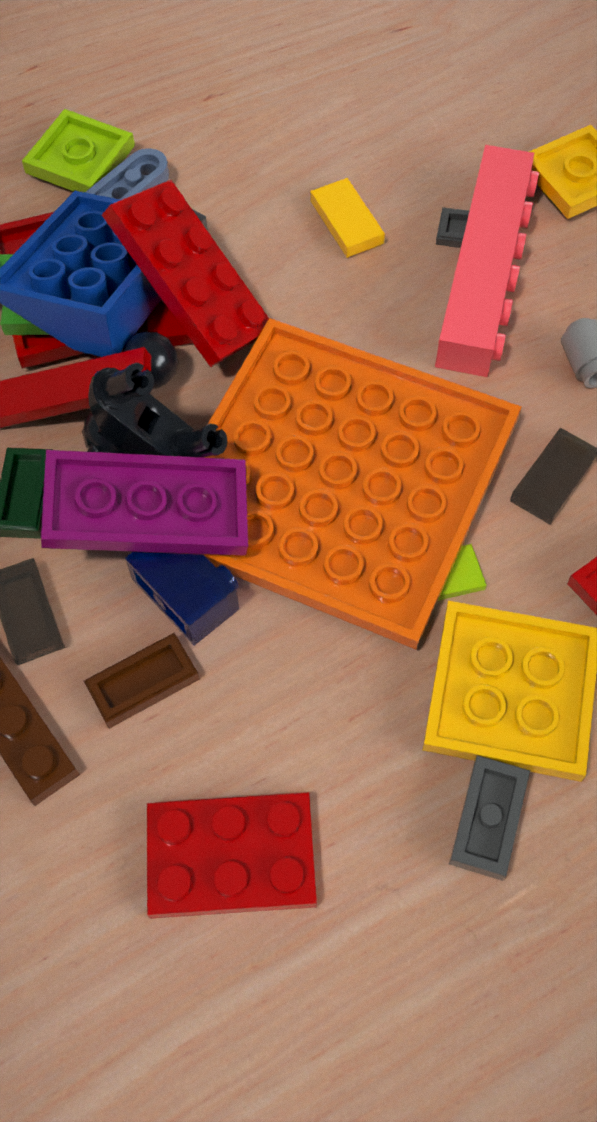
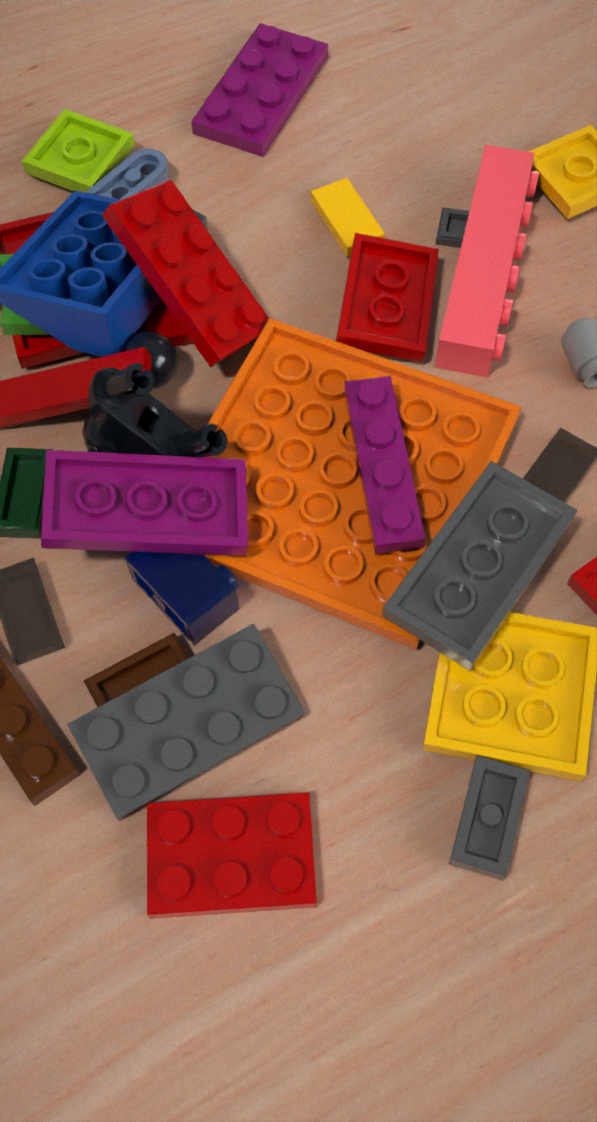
(185, 721): none -> dark grey plate
(260, 89): none -> magenta plate
(383, 465): none -> magenta plate
(388, 297): none -> red plate
(479, 565): none -> dark grey plate

